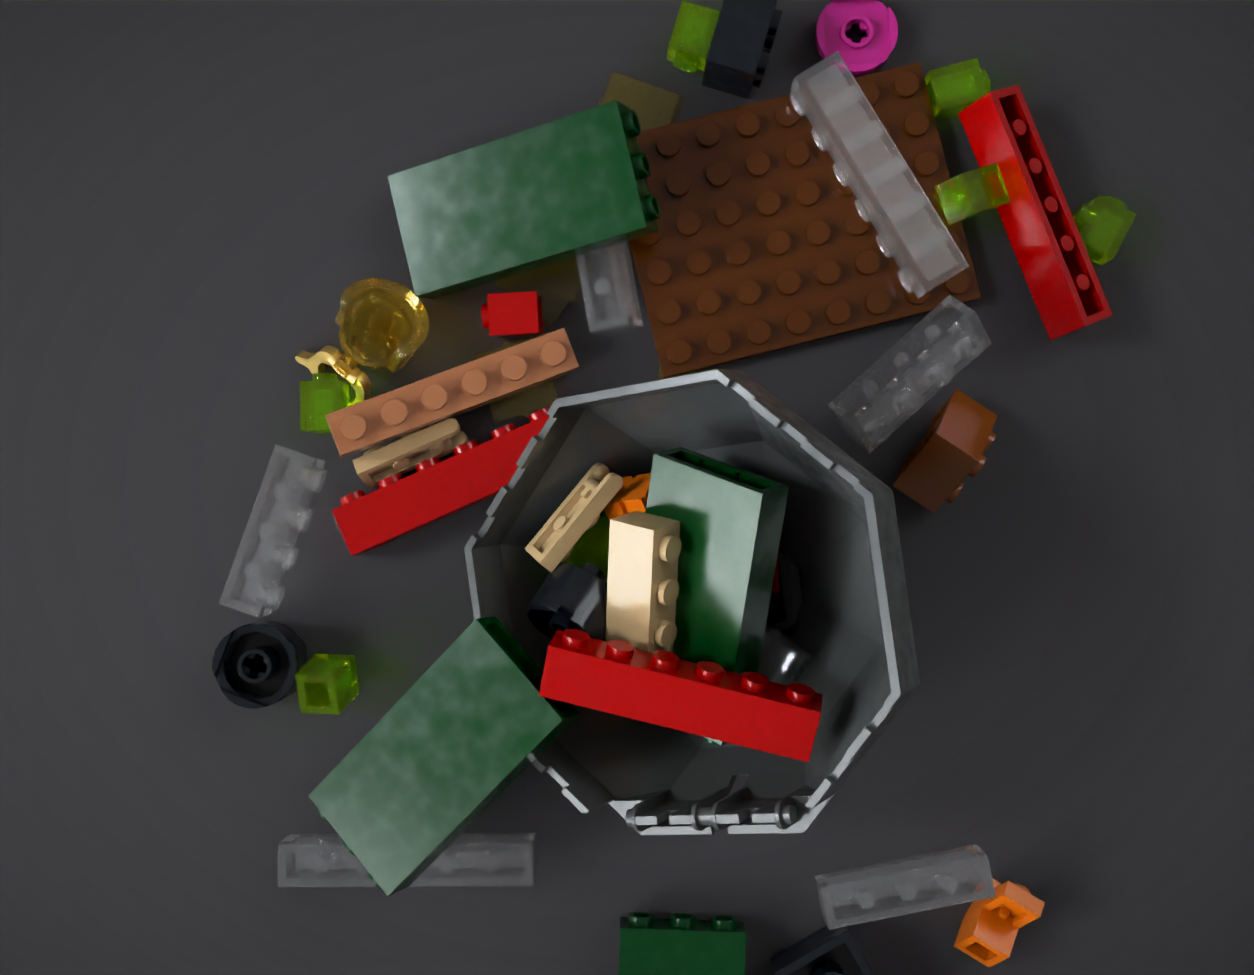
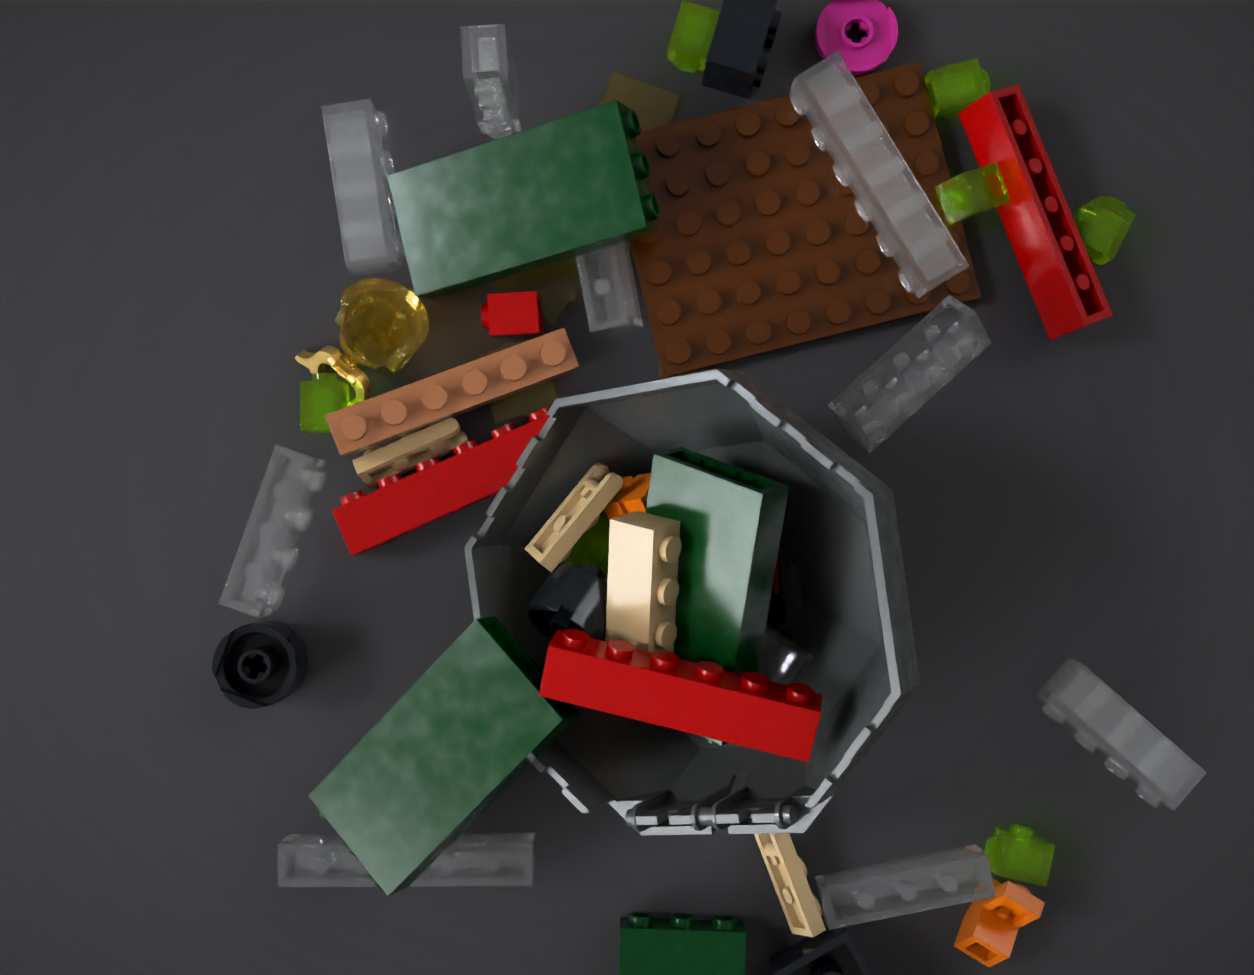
(327, 683): clear neon green brick -> none
(362, 186): none -> clear brick
(491, 79): none -> clear brick
(791, 885): none -> tan hinge
(947, 452): dark orange brick -> none
(1020, 854): none -> clear neon green brick
(1121, 734): none -> clear brick

